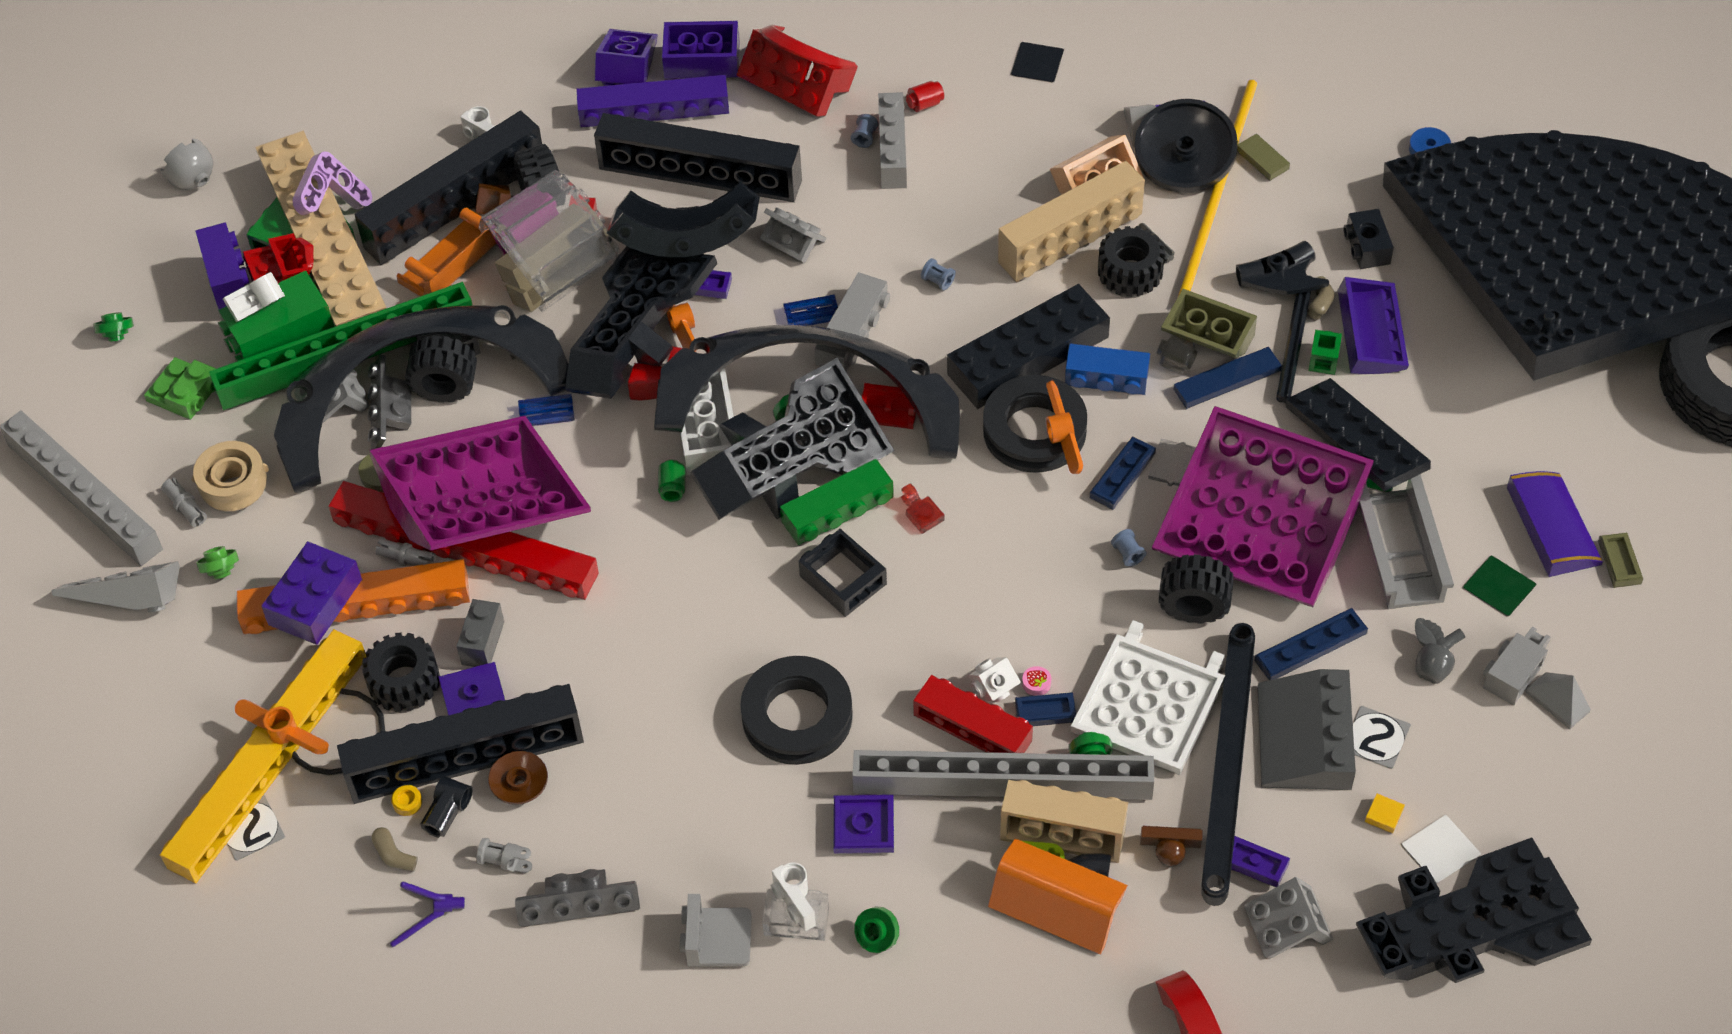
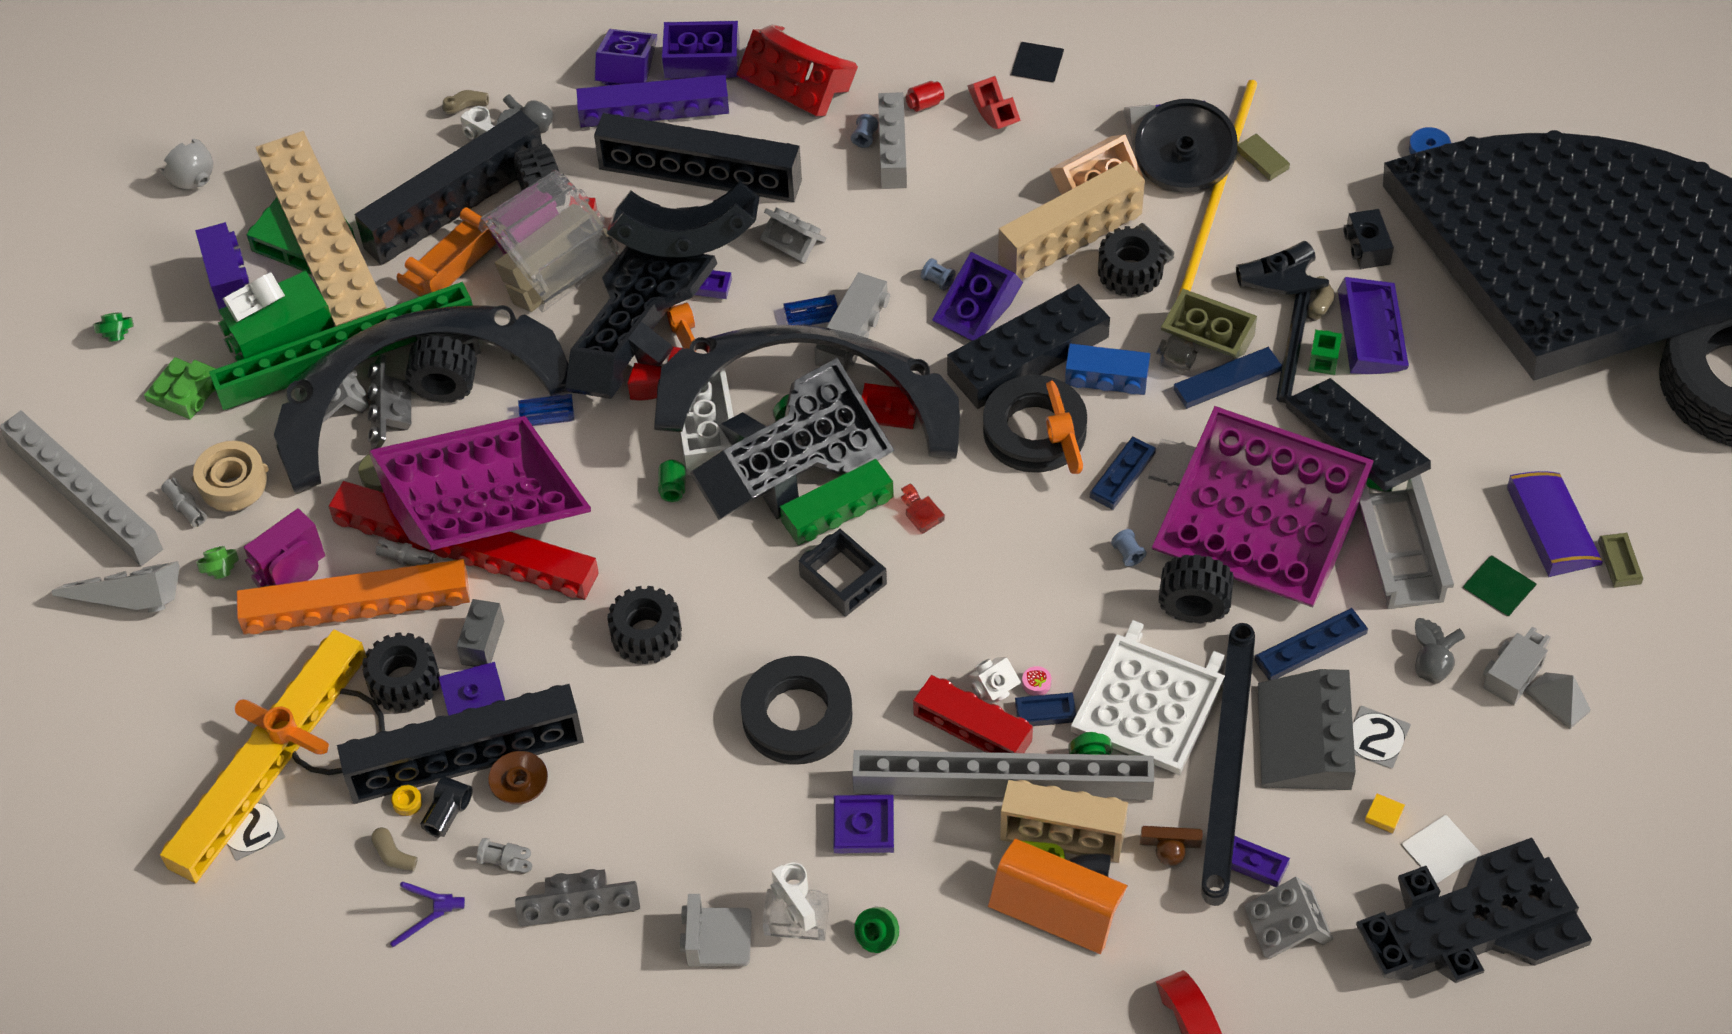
(283, 258): red piece -> none
(285, 552): none -> magenta brick
(312, 592): dark purple brick -> none
(325, 170): lavender beam -> none
(463, 100): none -> dark tan arm
(491, 197): reddish brown brick -> none
(534, 109): none -> dark grey piece
(641, 606): none -> black tyre
(977, 297): none -> dark purple slope
(991, 105): none -> red brick

